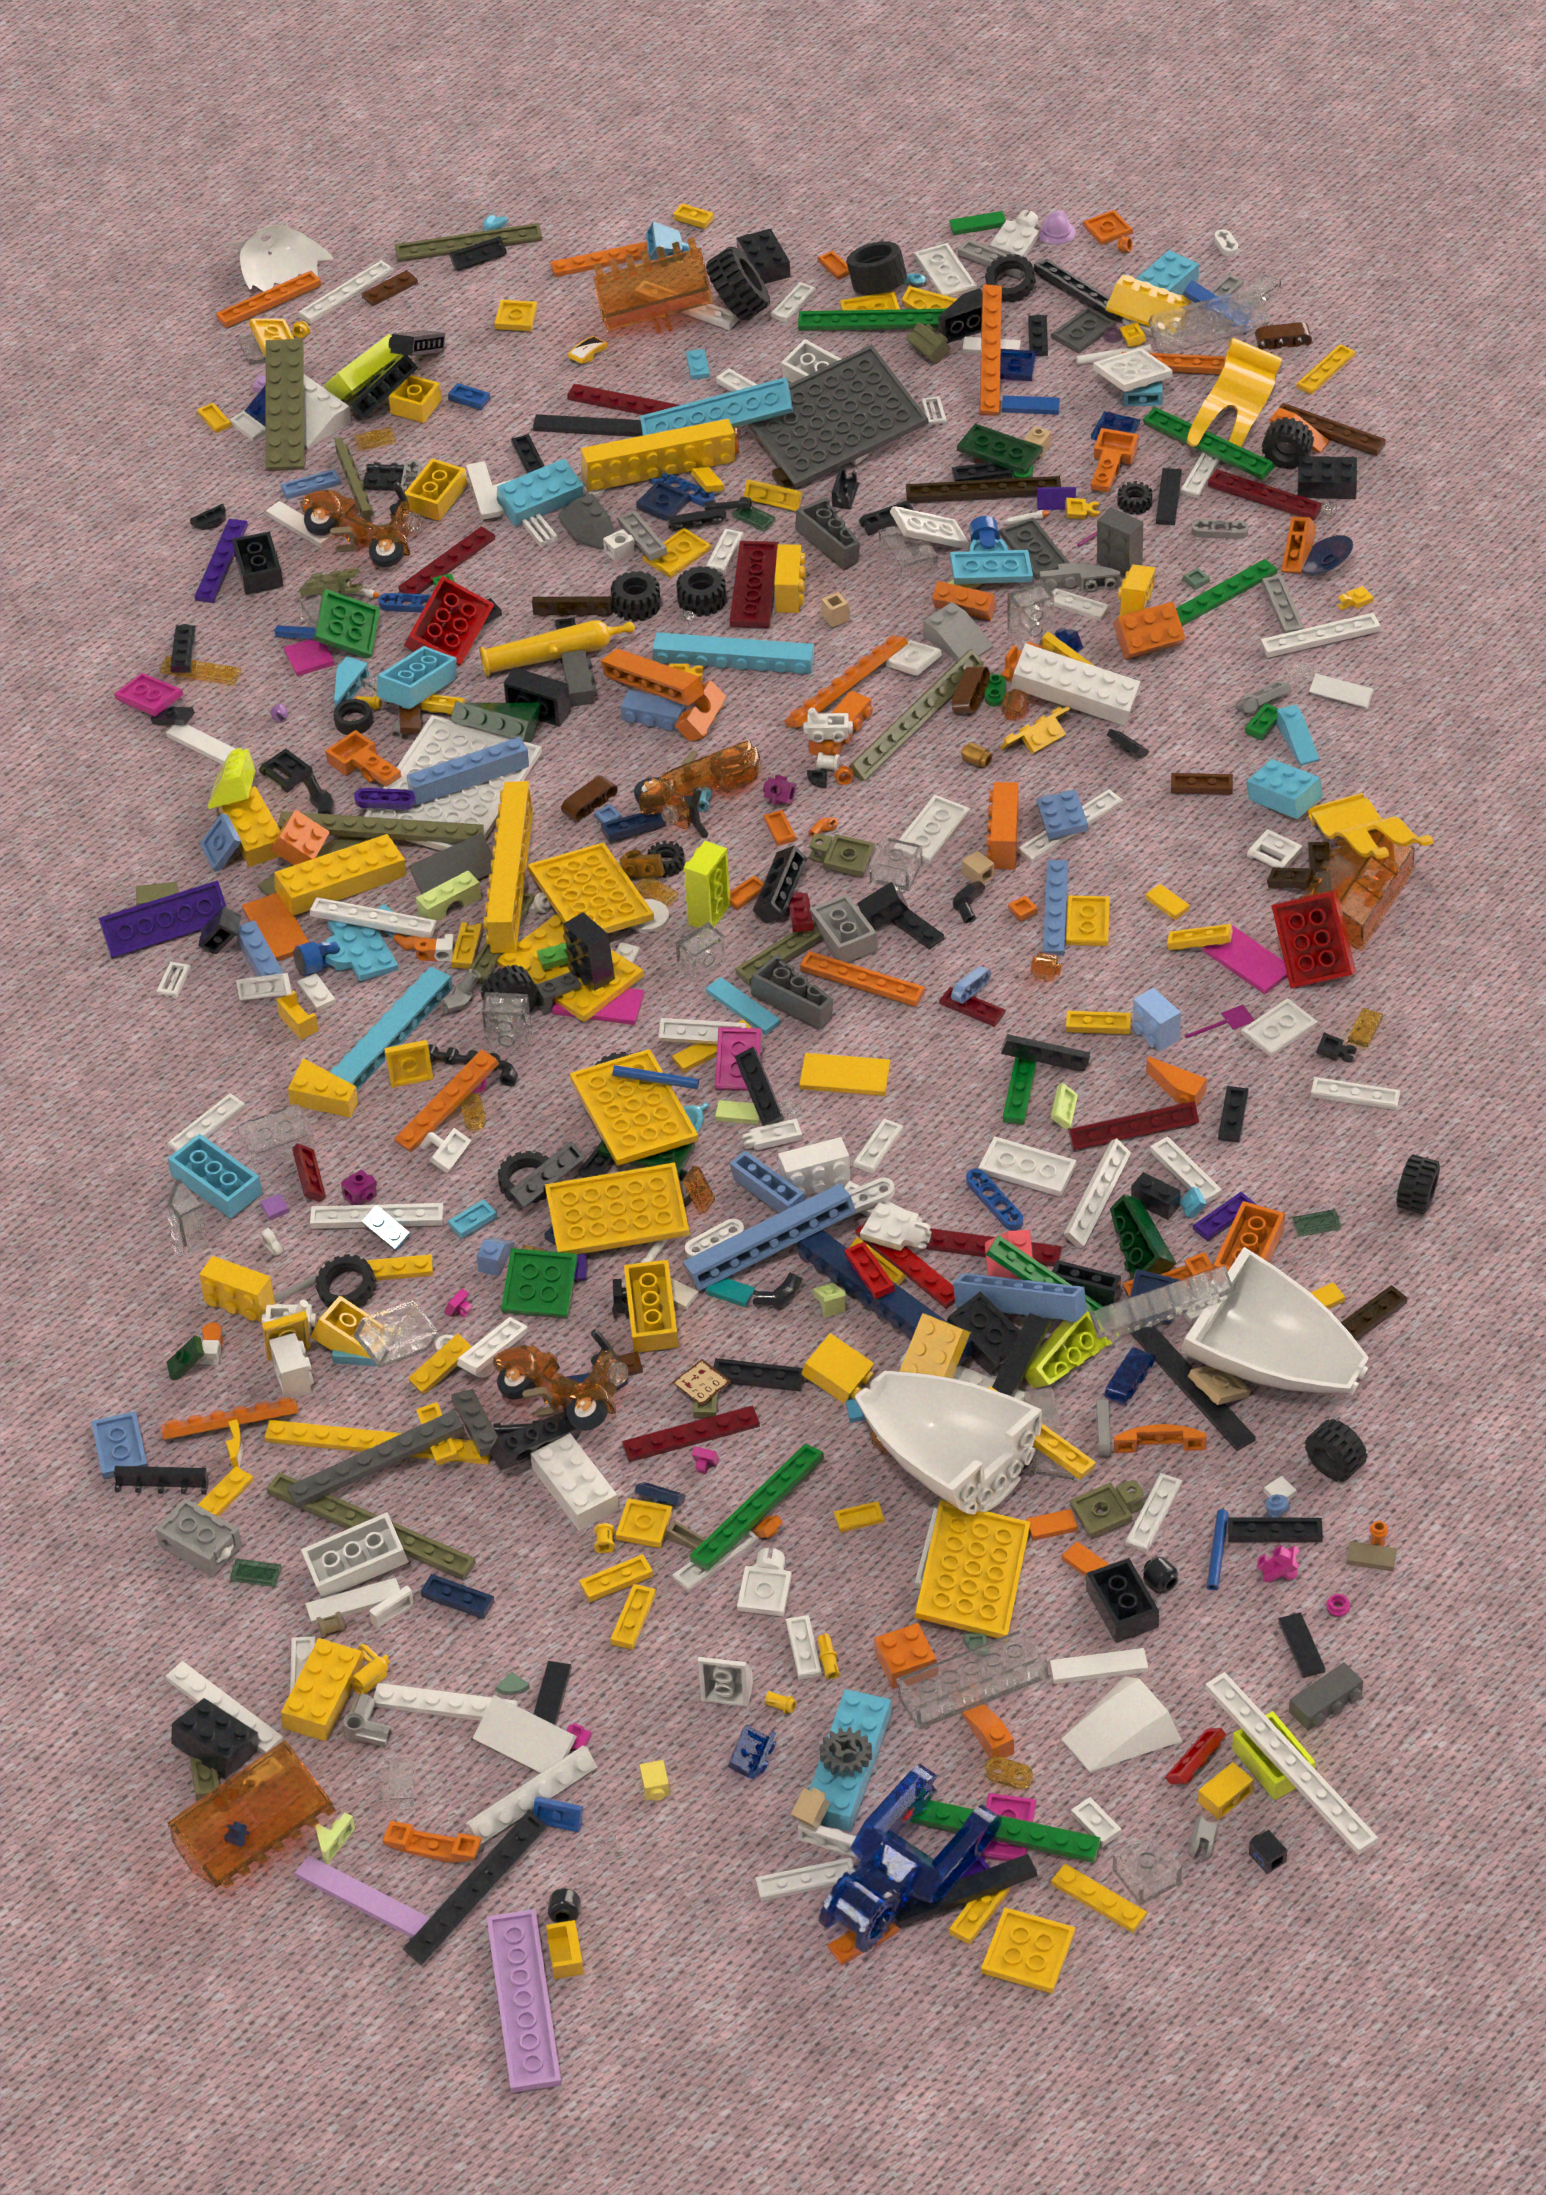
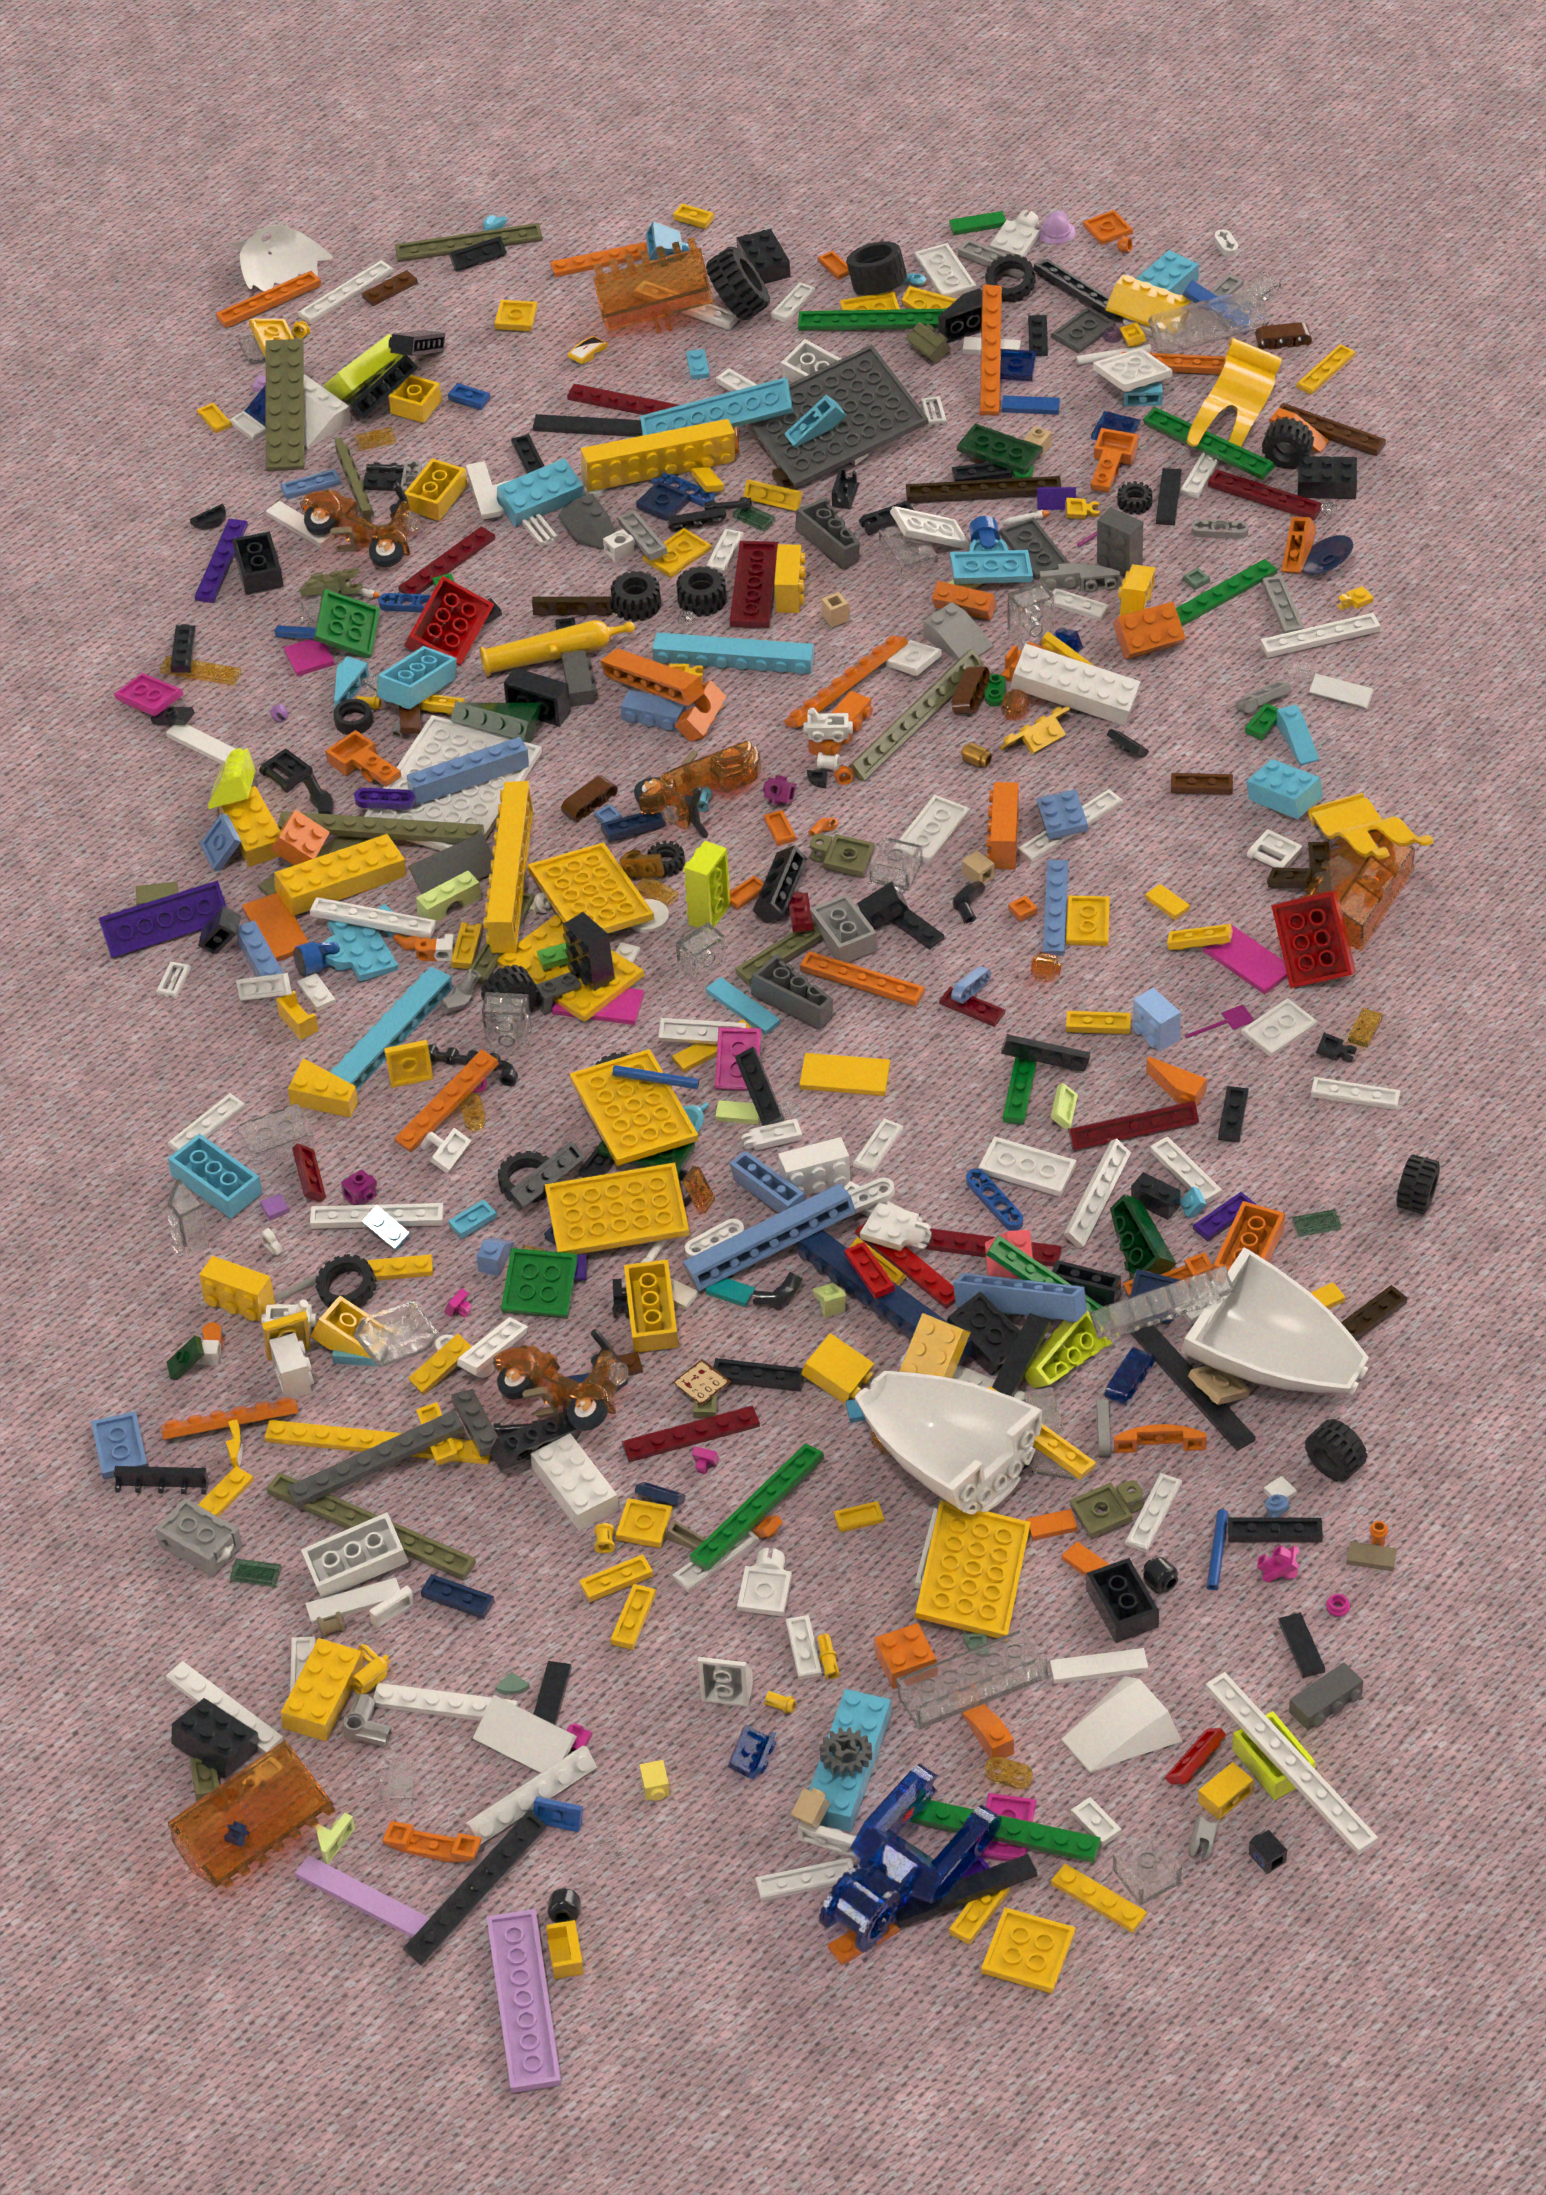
(816, 421): none -> medium azure slope

